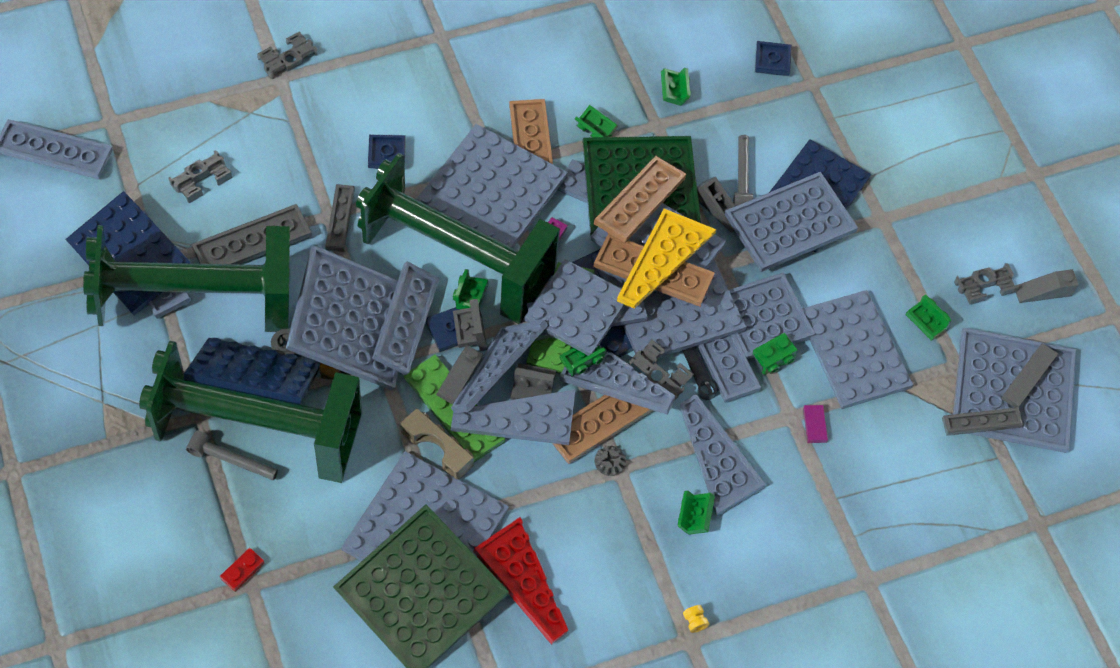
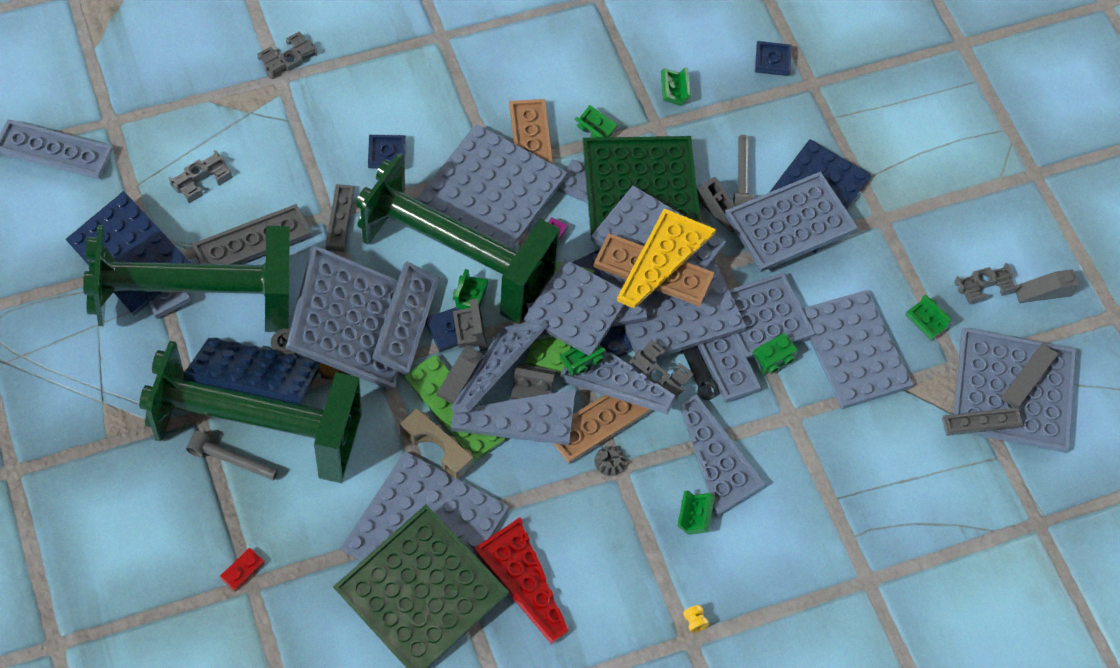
(640, 199): medium nougat plate -> none
(815, 424): magenta tile -> none

